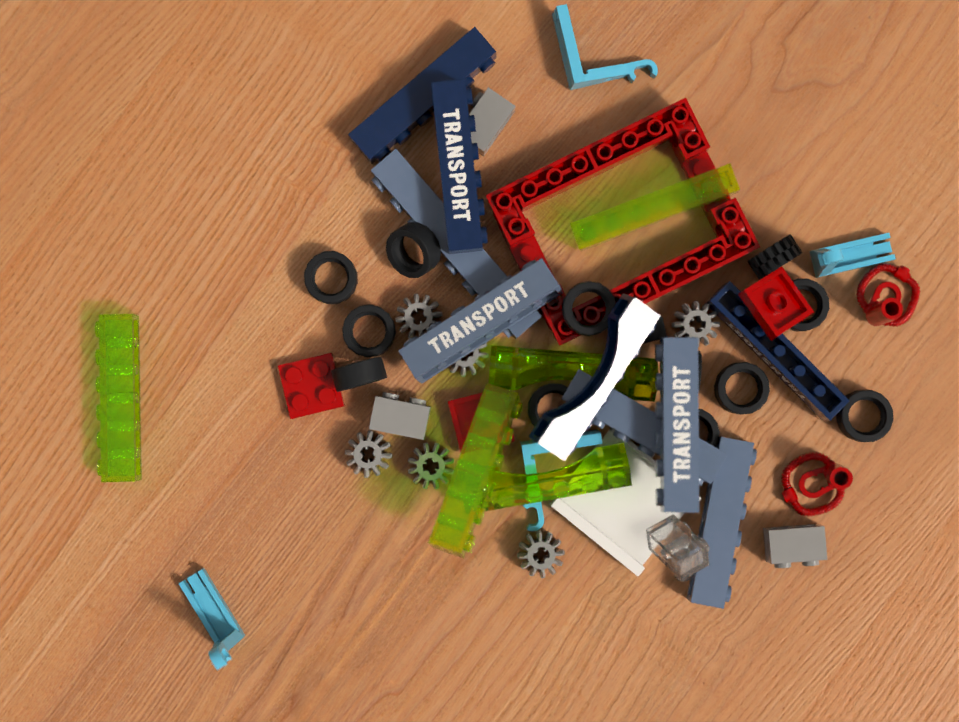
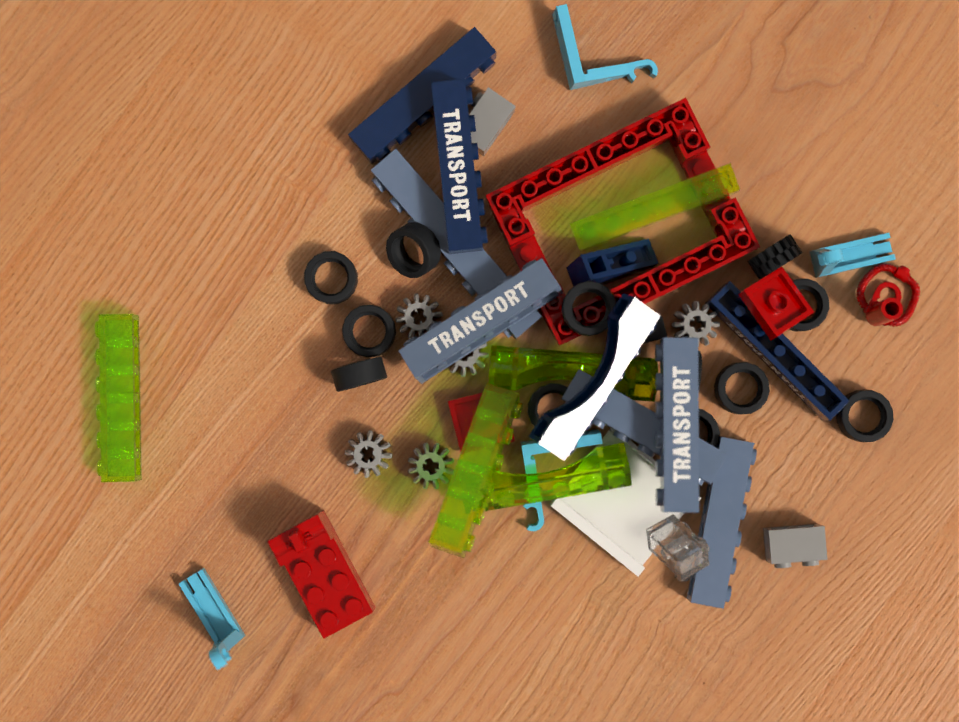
(310, 386): red plate -> none
(322, 574): none -> red hinge
(400, 417): light grey brick -> none
(547, 560): light grey gear -> none
(612, 263): none -> dark blue slope
(835, 475): red piece -> none

